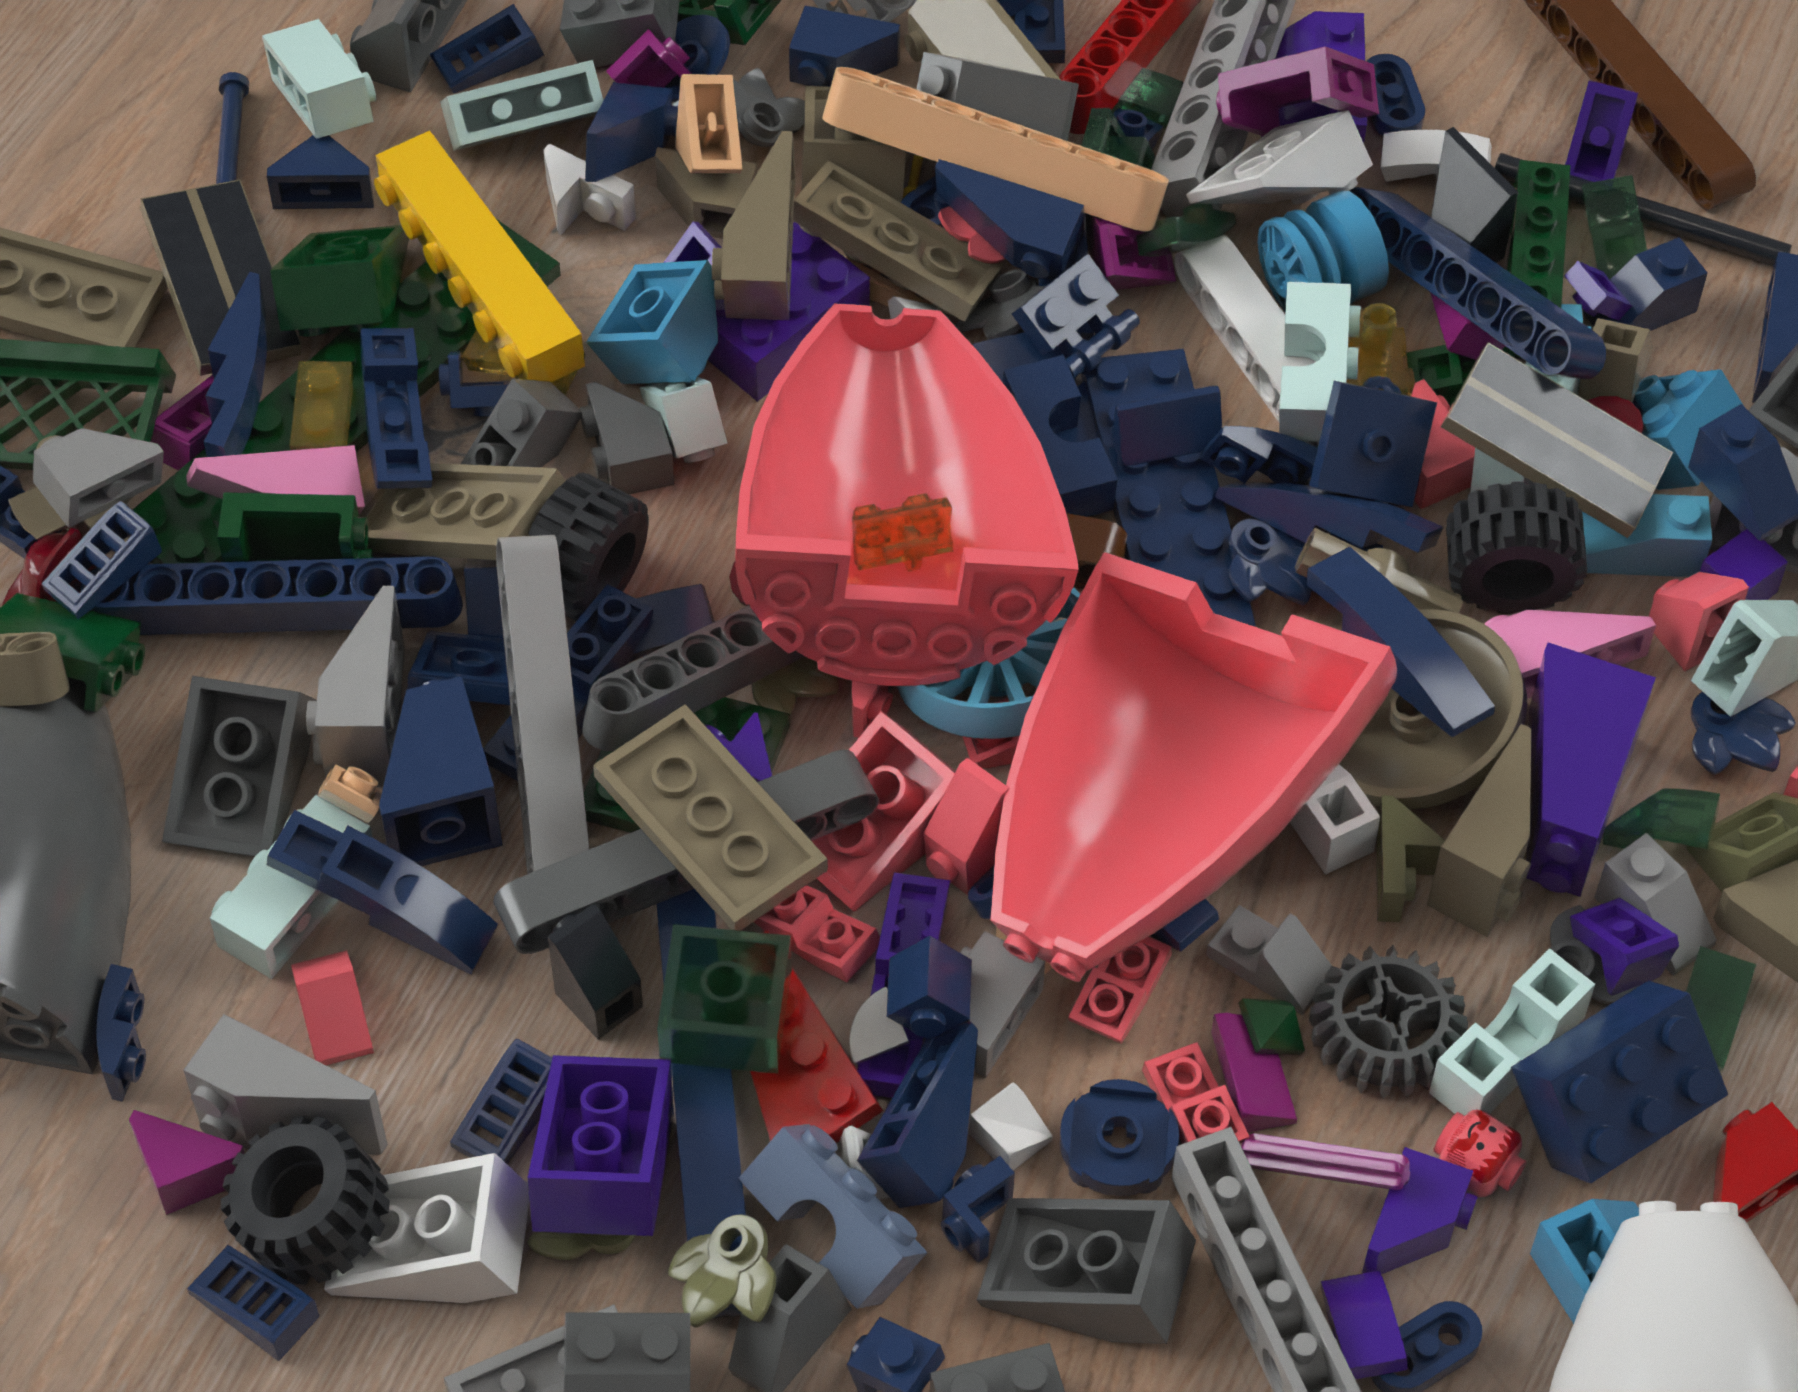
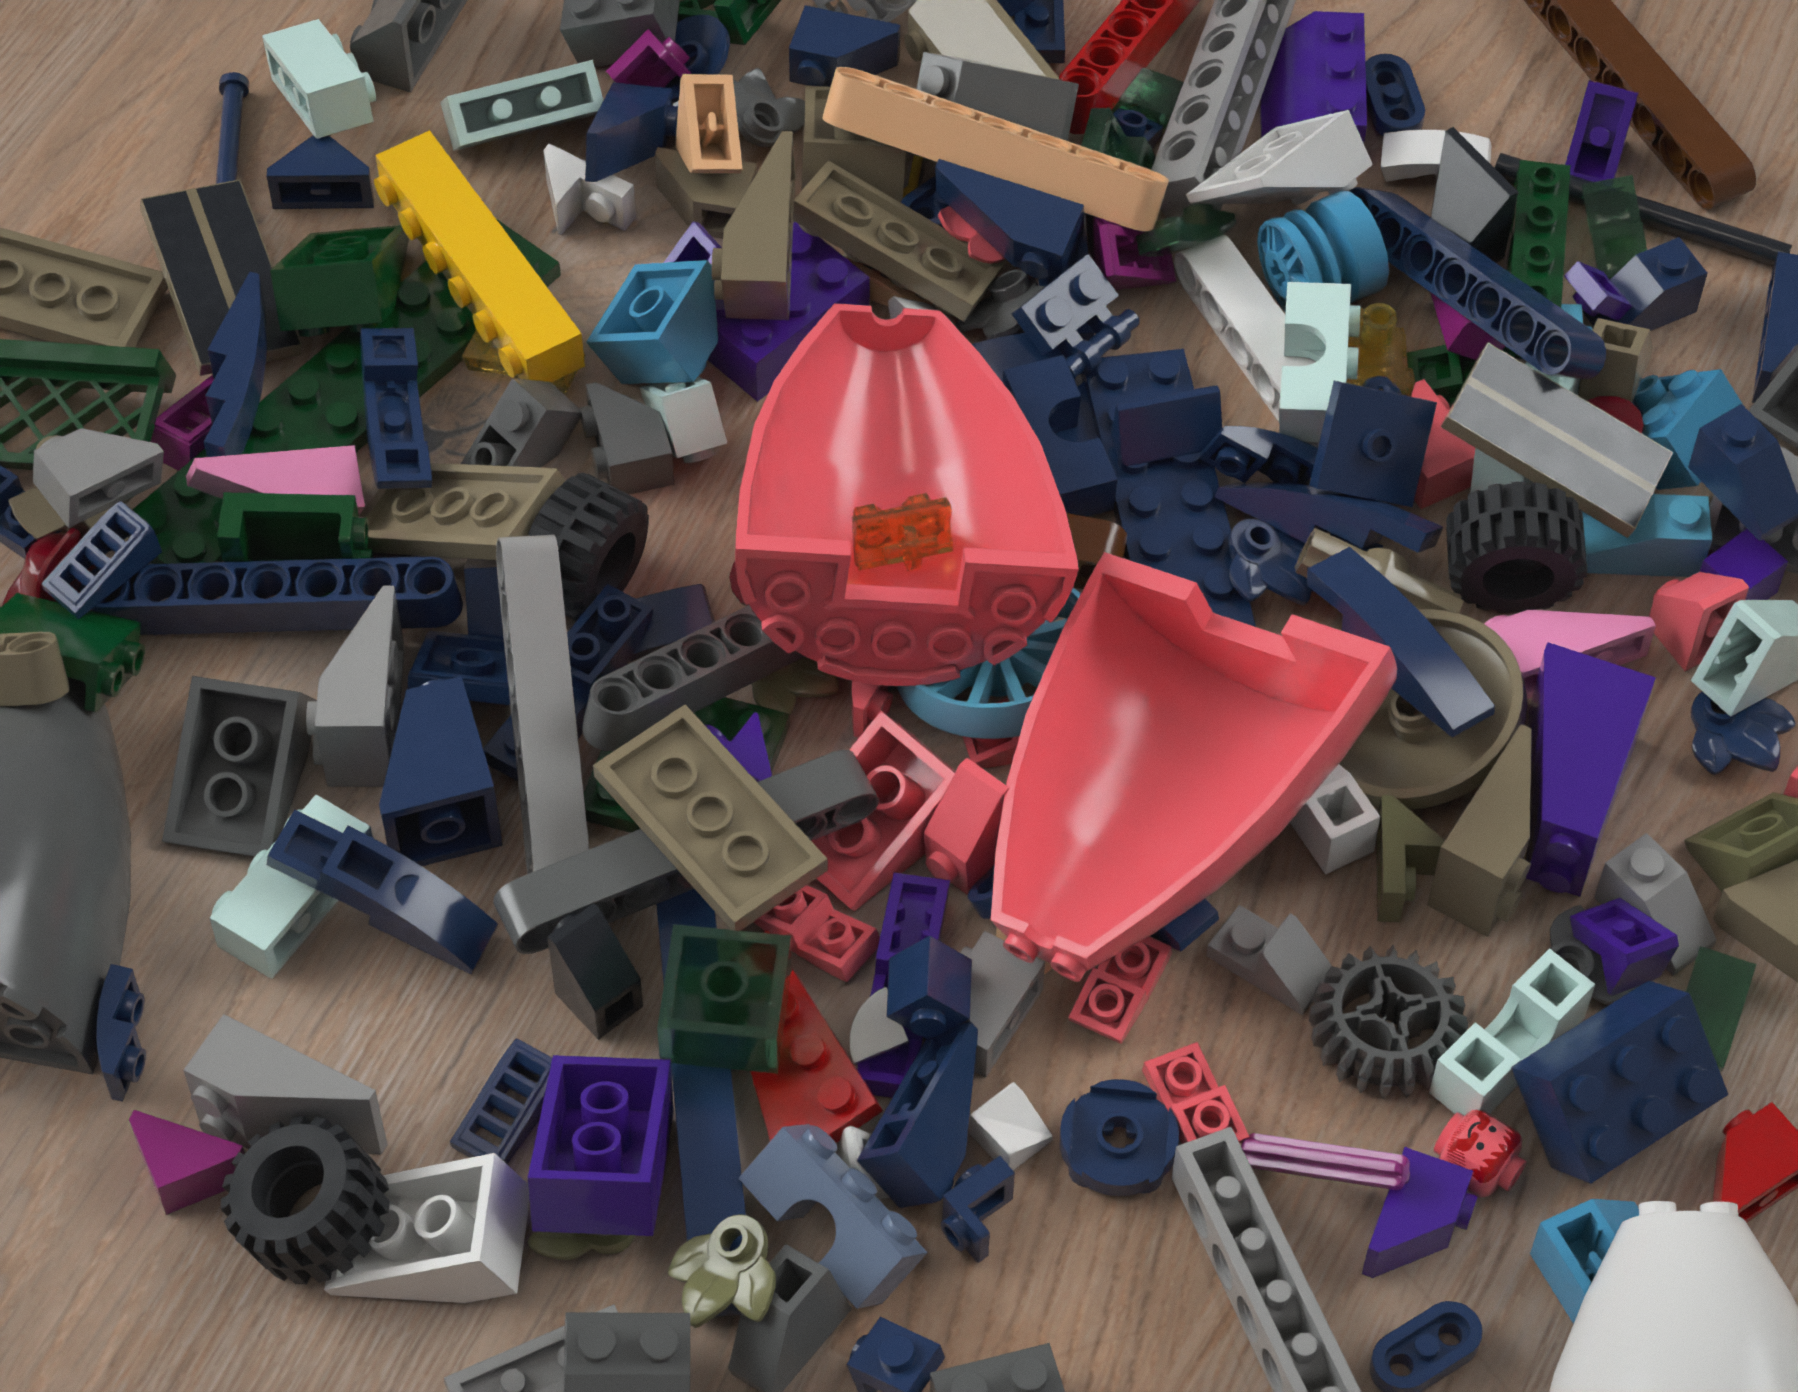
(273, 1338): dark blue slope -> none
(322, 405): clear yellow plate -> none
(332, 1008): coral slope -> none
(352, 791): light nougat slope -> none
(480, 395): dark blue bracket -> none
(493, 31): dark blue slope -> none
(1091, 1266): dark grey slope -> none
(1251, 1078): magenta slope -> none
(1254, 94): magenta panel -> none
(1272, 1026): dark green slope -> none
(1364, 1324): dark purple slope -> none
(1668, 816): clear green slope -> none

